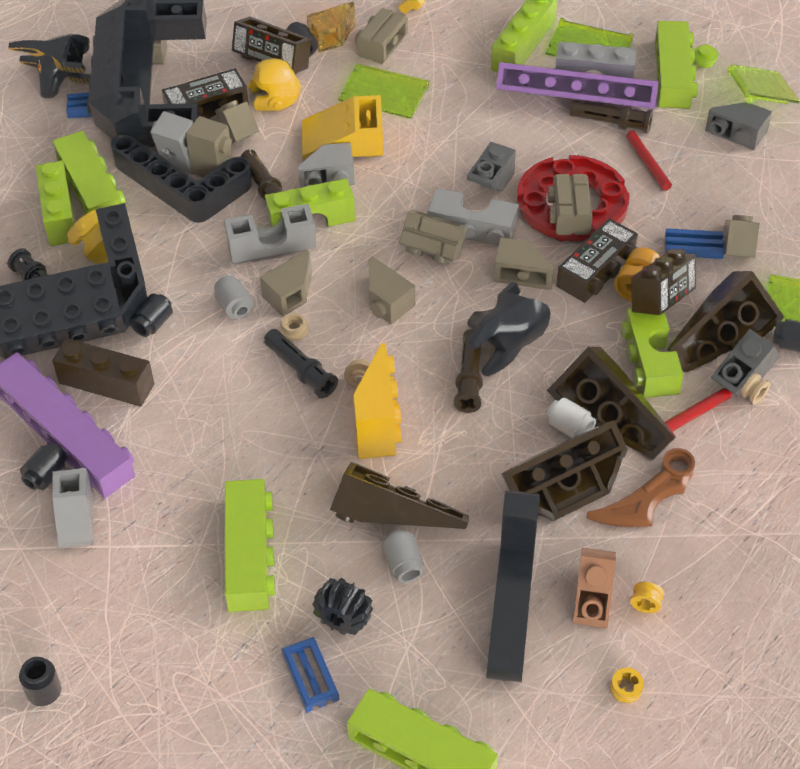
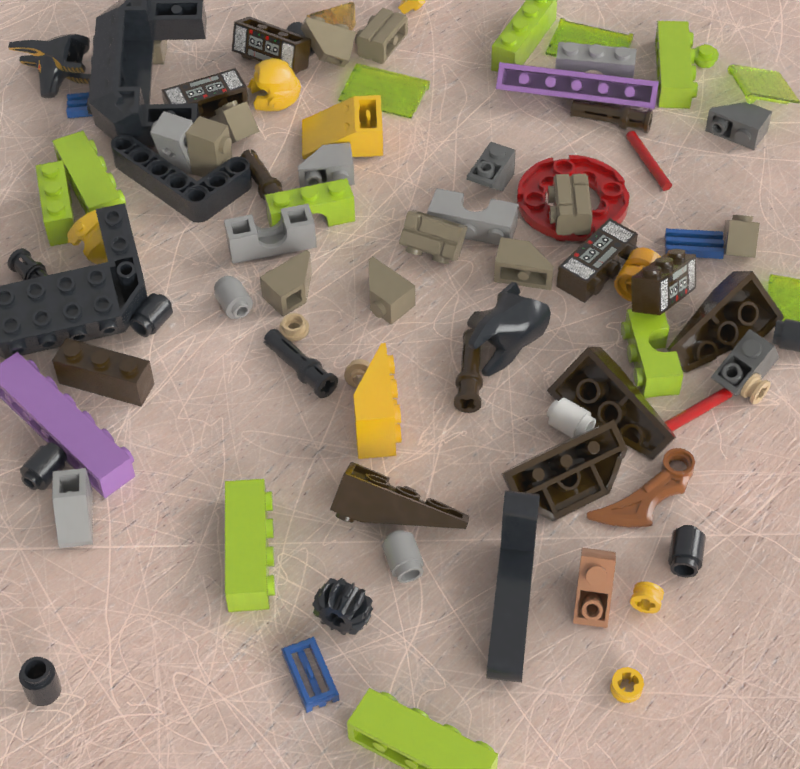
(329, 41): none -> dark tan slope
(686, 551): none -> black brick

